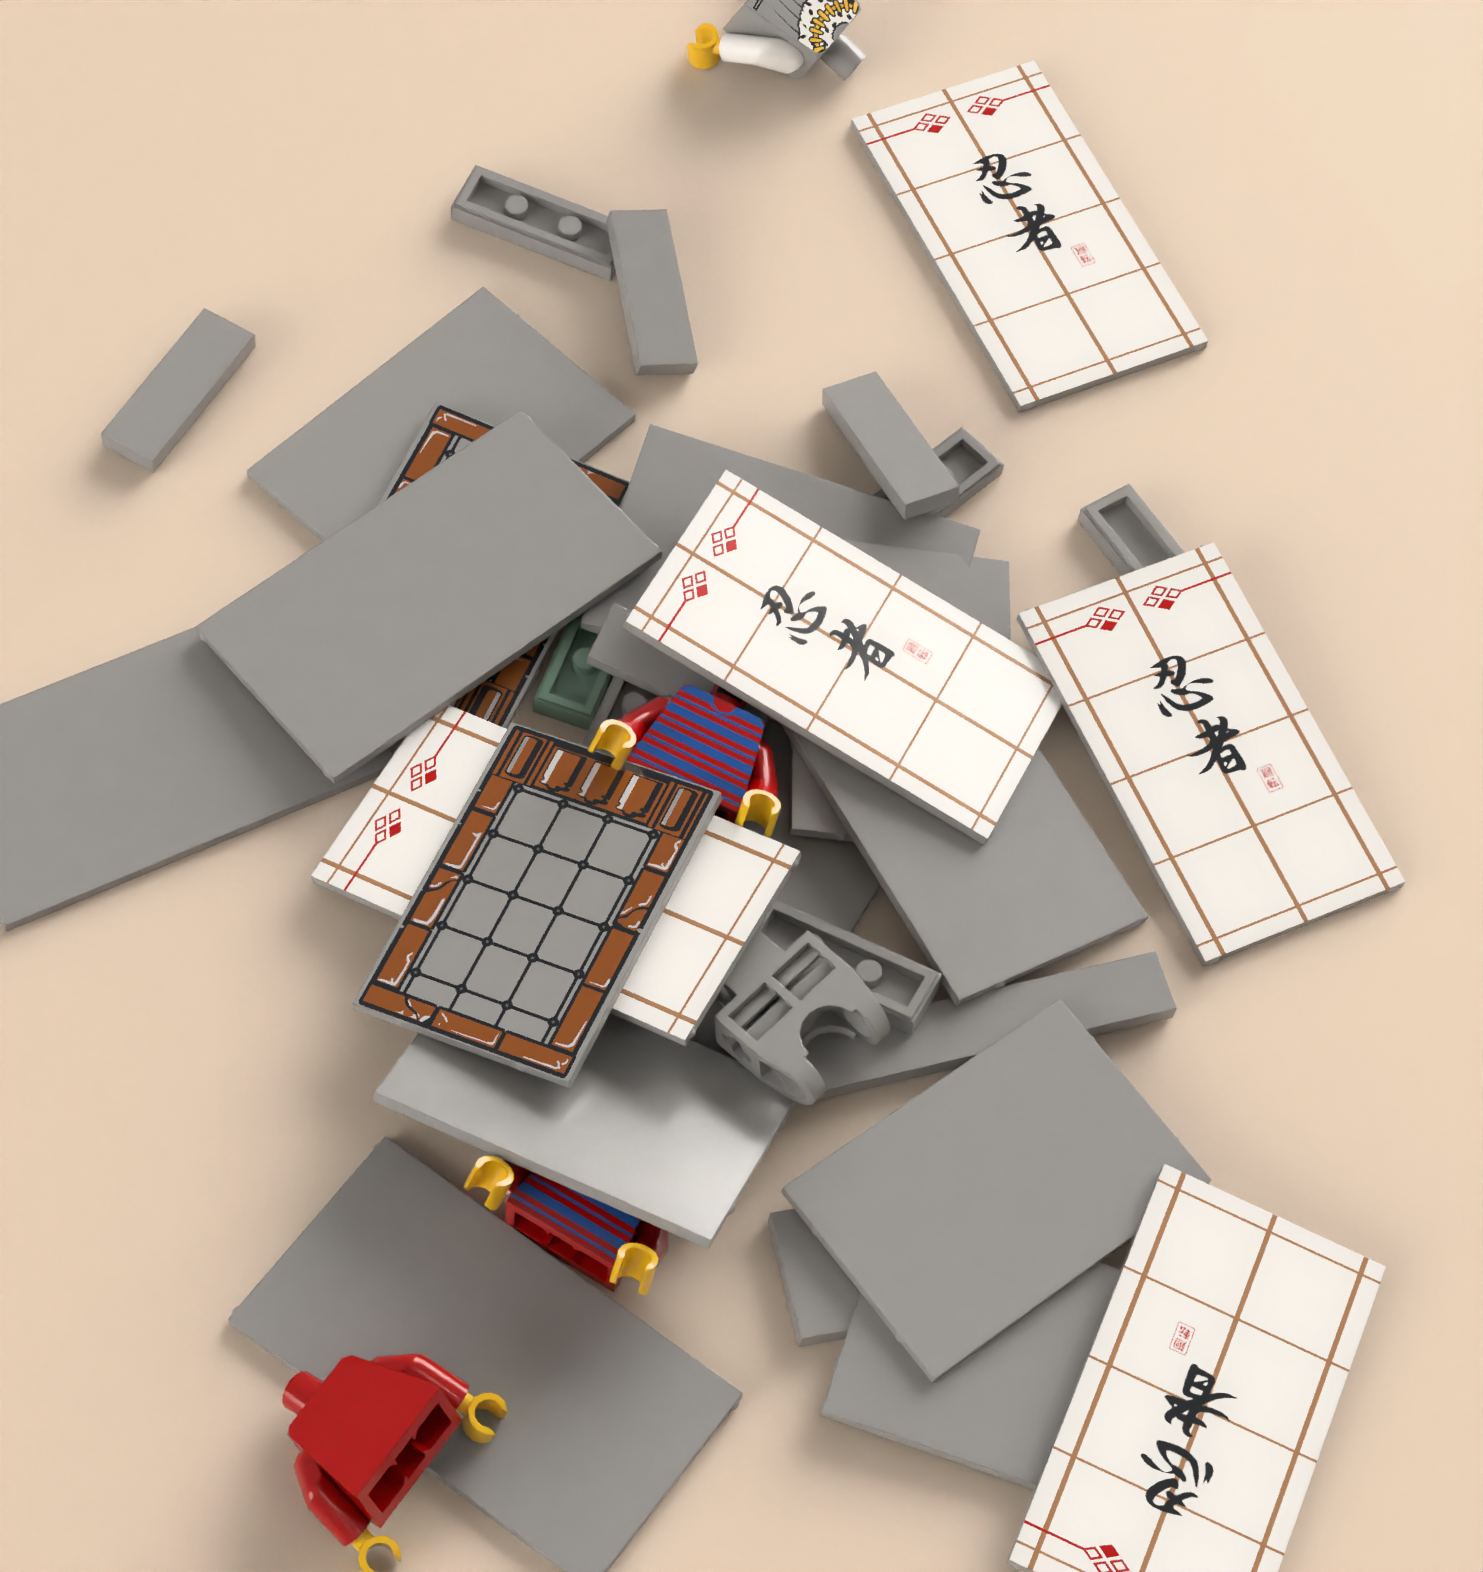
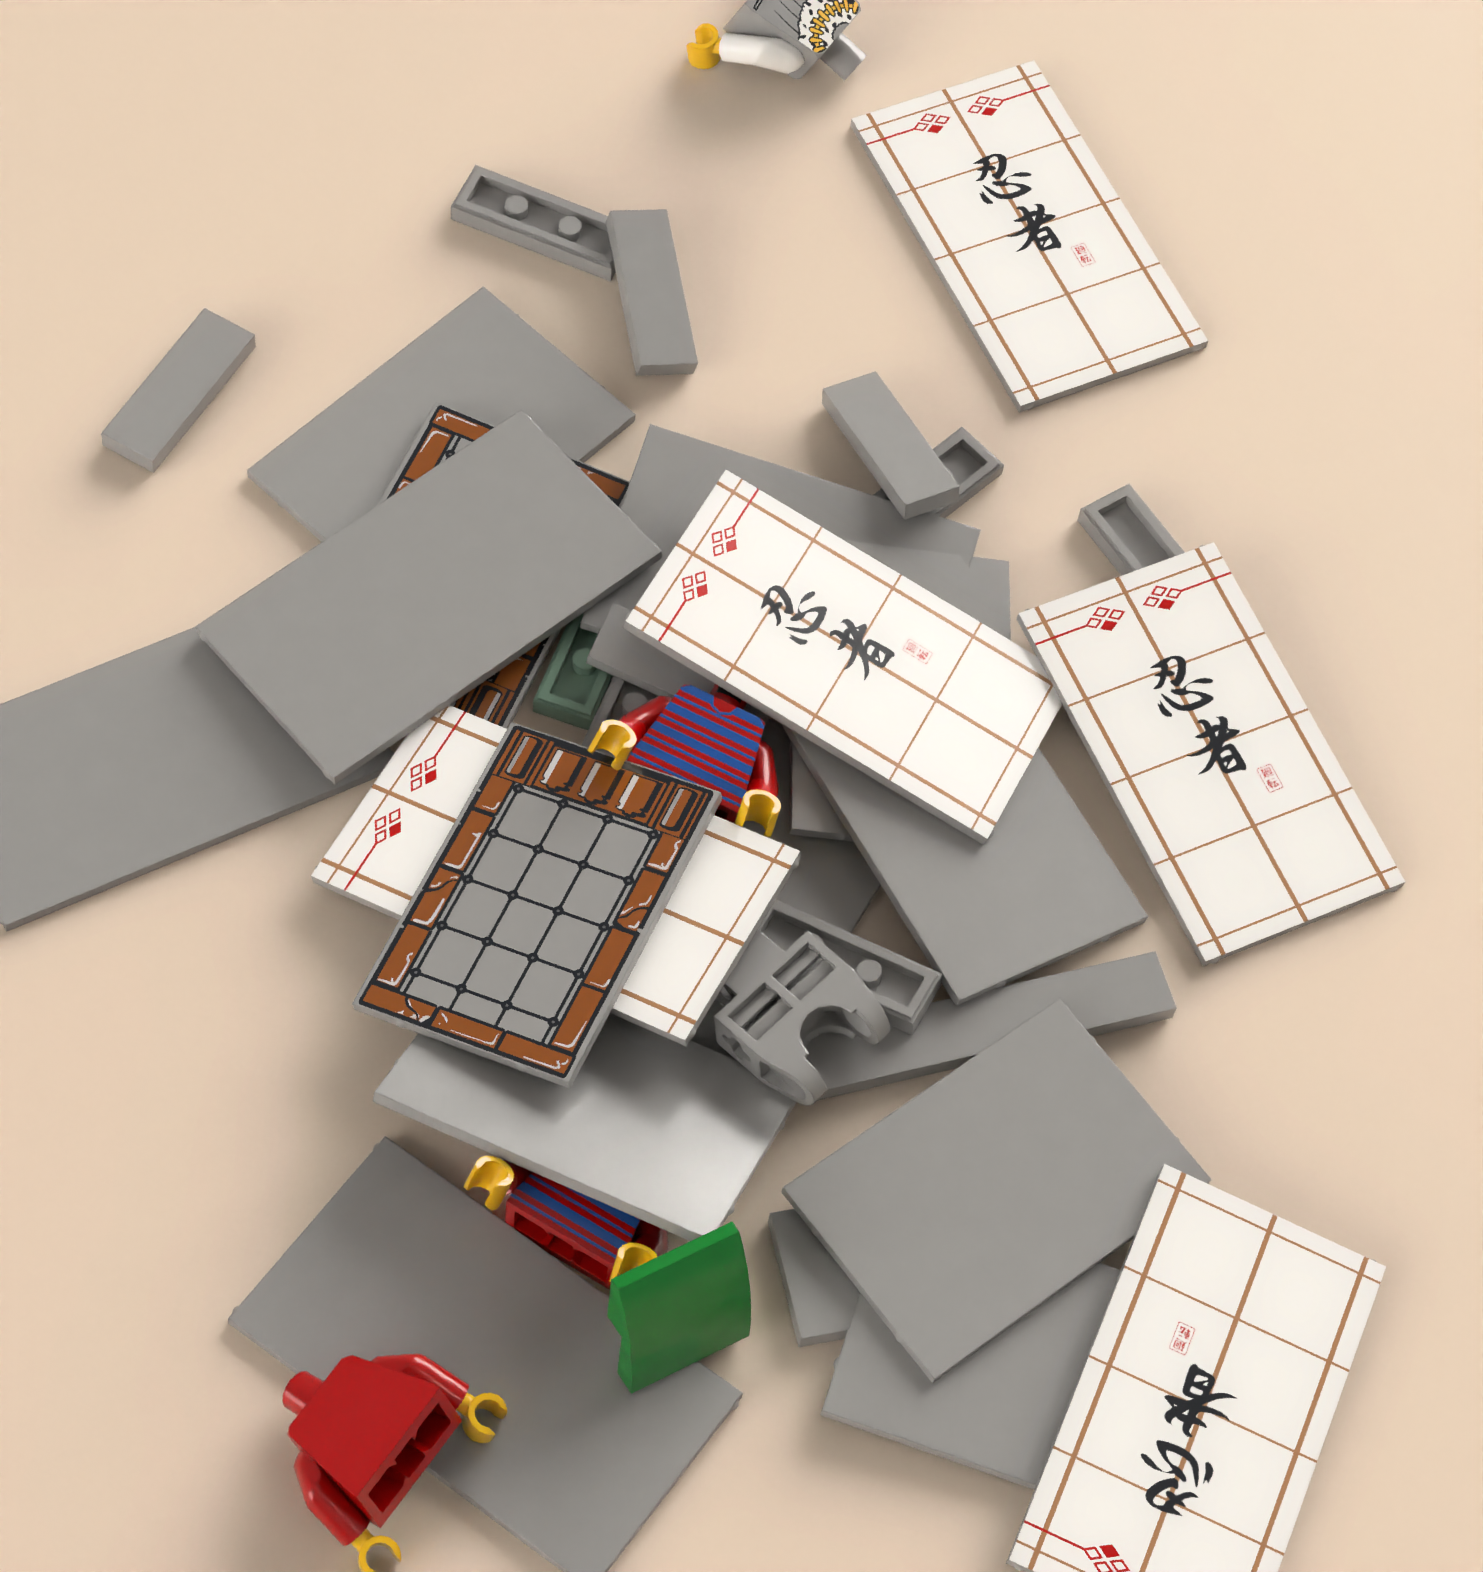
(681, 1307): none -> green slope

